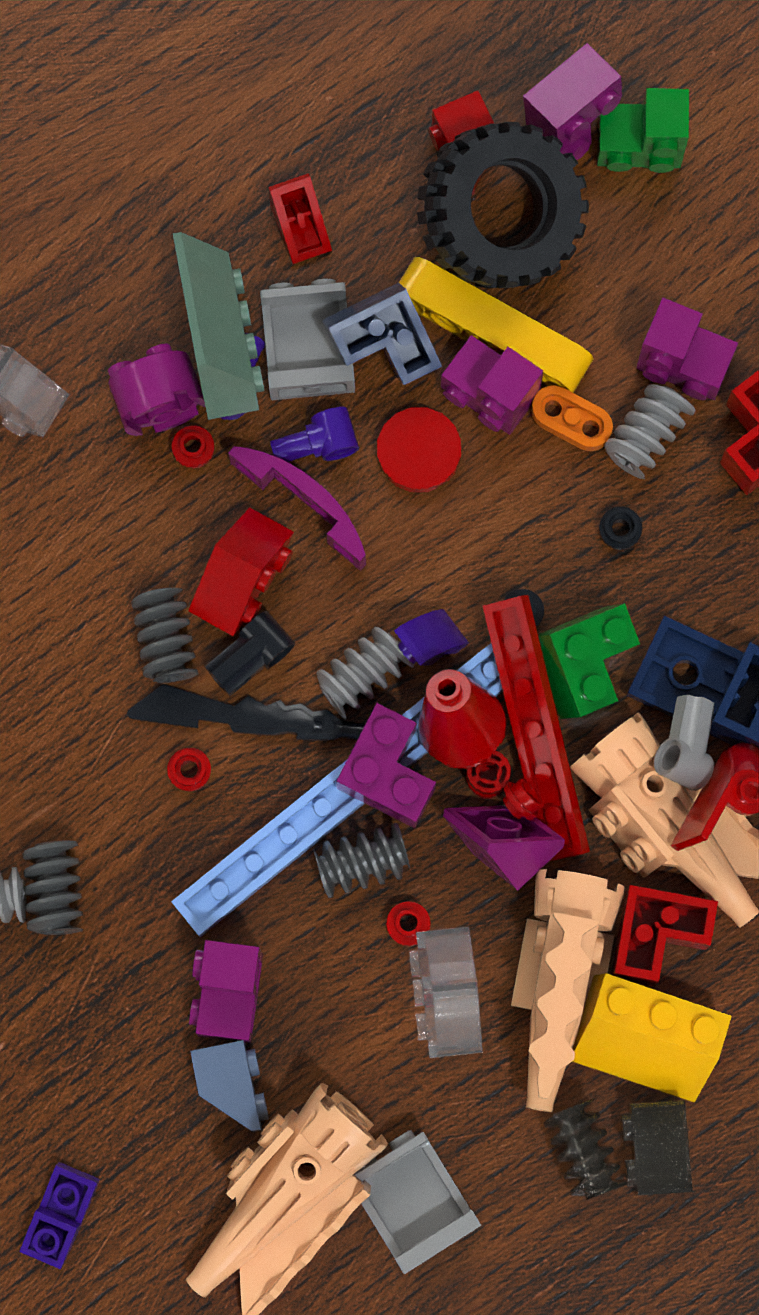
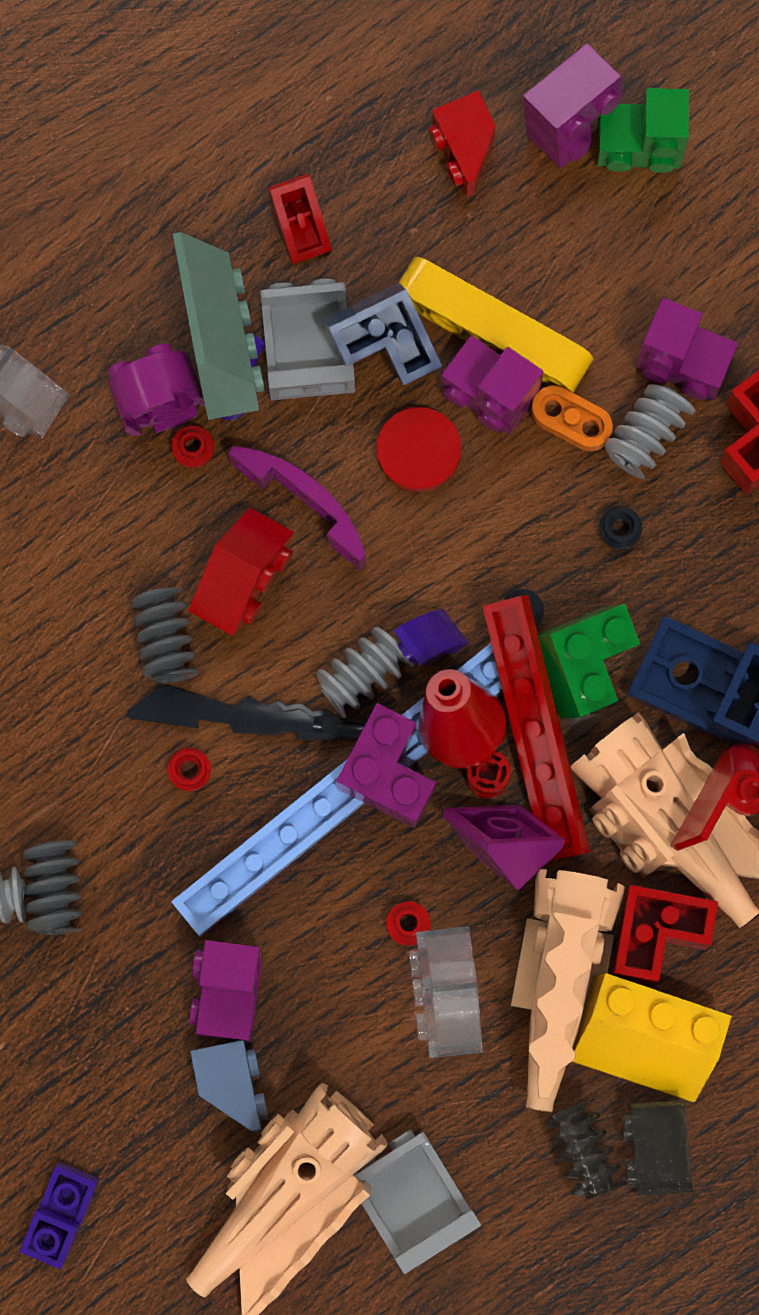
(259, 646): black piece -> none
(327, 436): dark purple pin -> none
(362, 860): dark grey piece -> none
(522, 800): red plate -> none
(554, 196): black tyre -> none
(684, 754): light grey piece -> none

